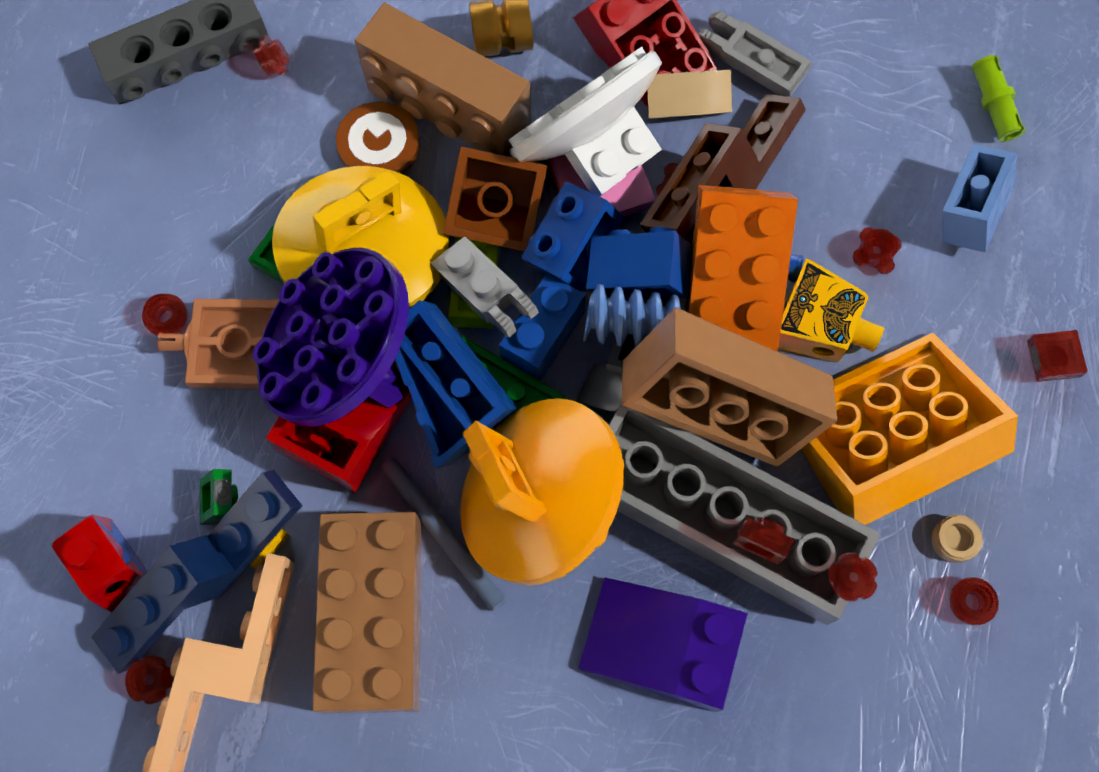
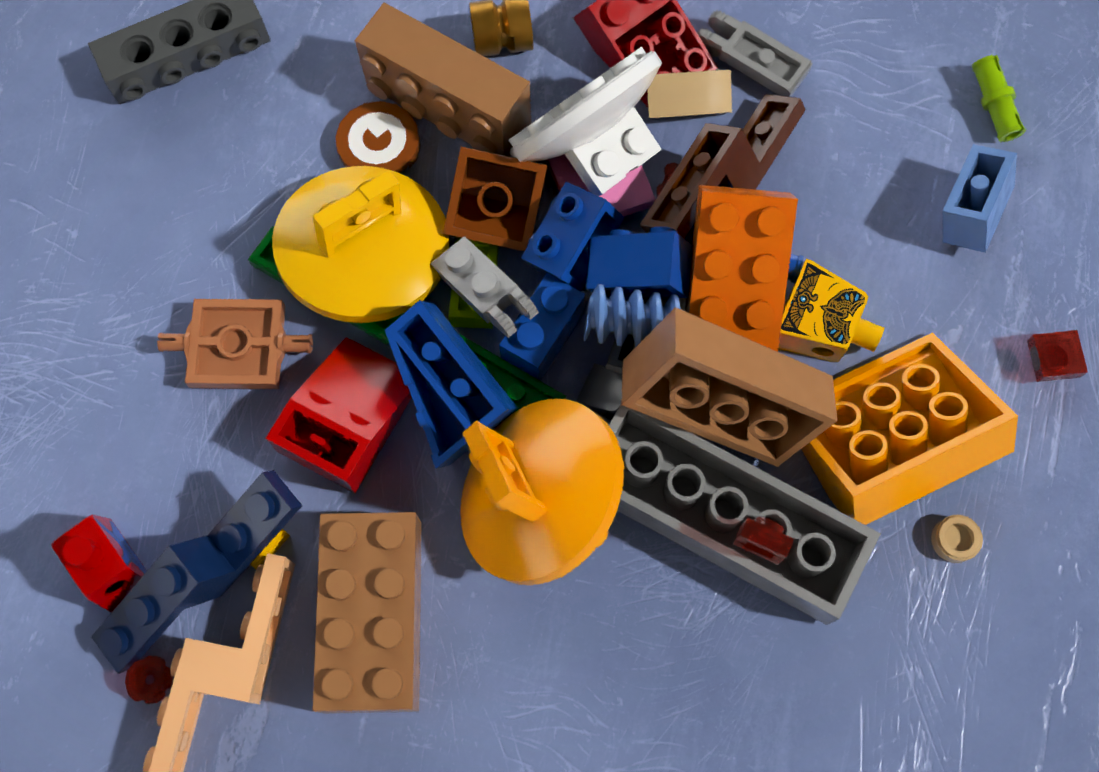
(159, 304): clear red plate -> none
(216, 496): green plate -> none
(271, 56): clear red plate -> none
(334, 338): dark purple bracket -> none
(443, 534): sand blue bar -> none
(664, 643): dark purple slope -> none
(841, 582): clear red plate -> none
(881, 239): clear red plate -> none
(985, 594): clear red plate -> none

